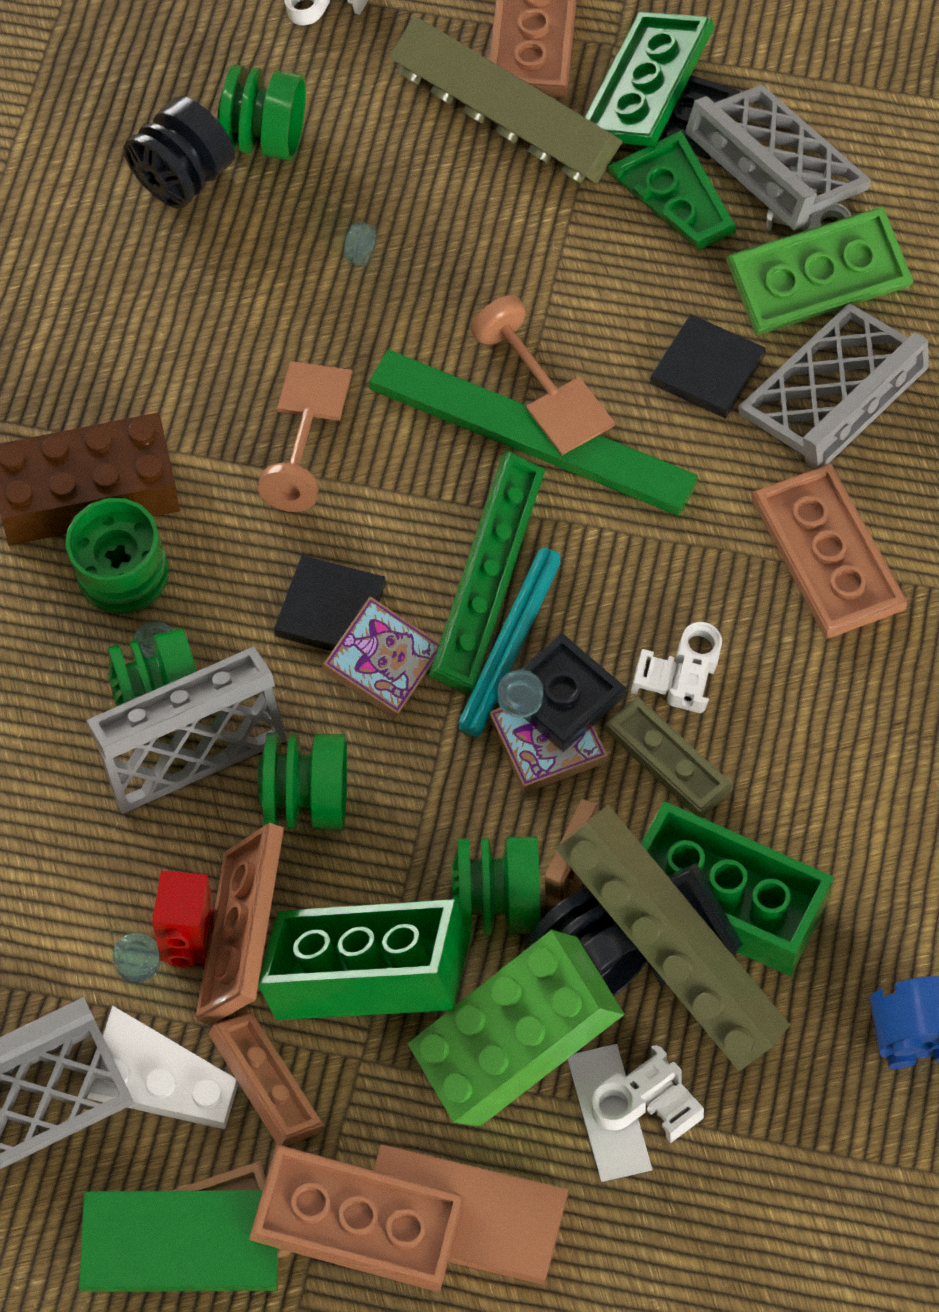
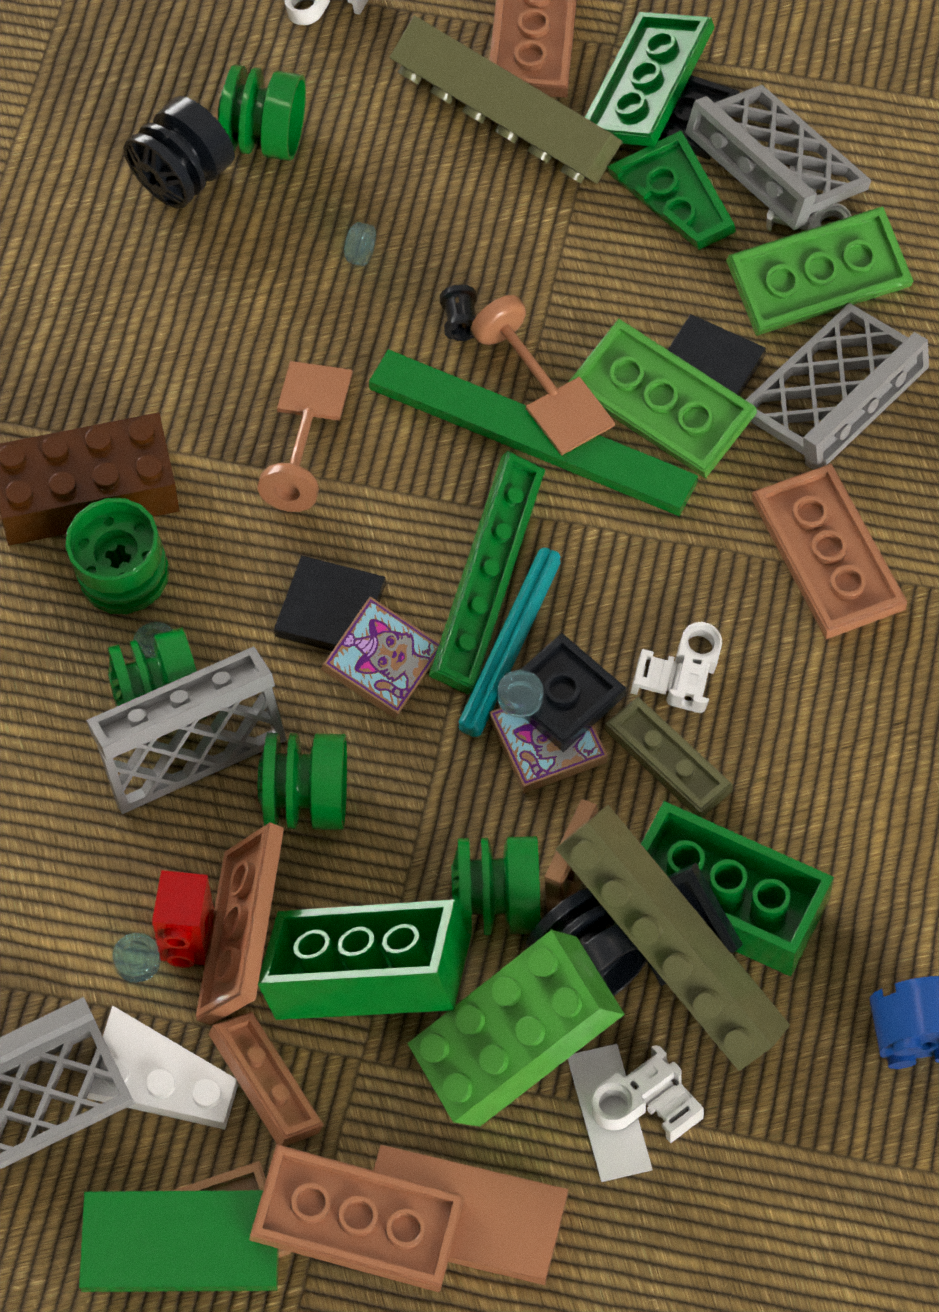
(459, 312): none -> black bush
(664, 398): none -> bright green tile

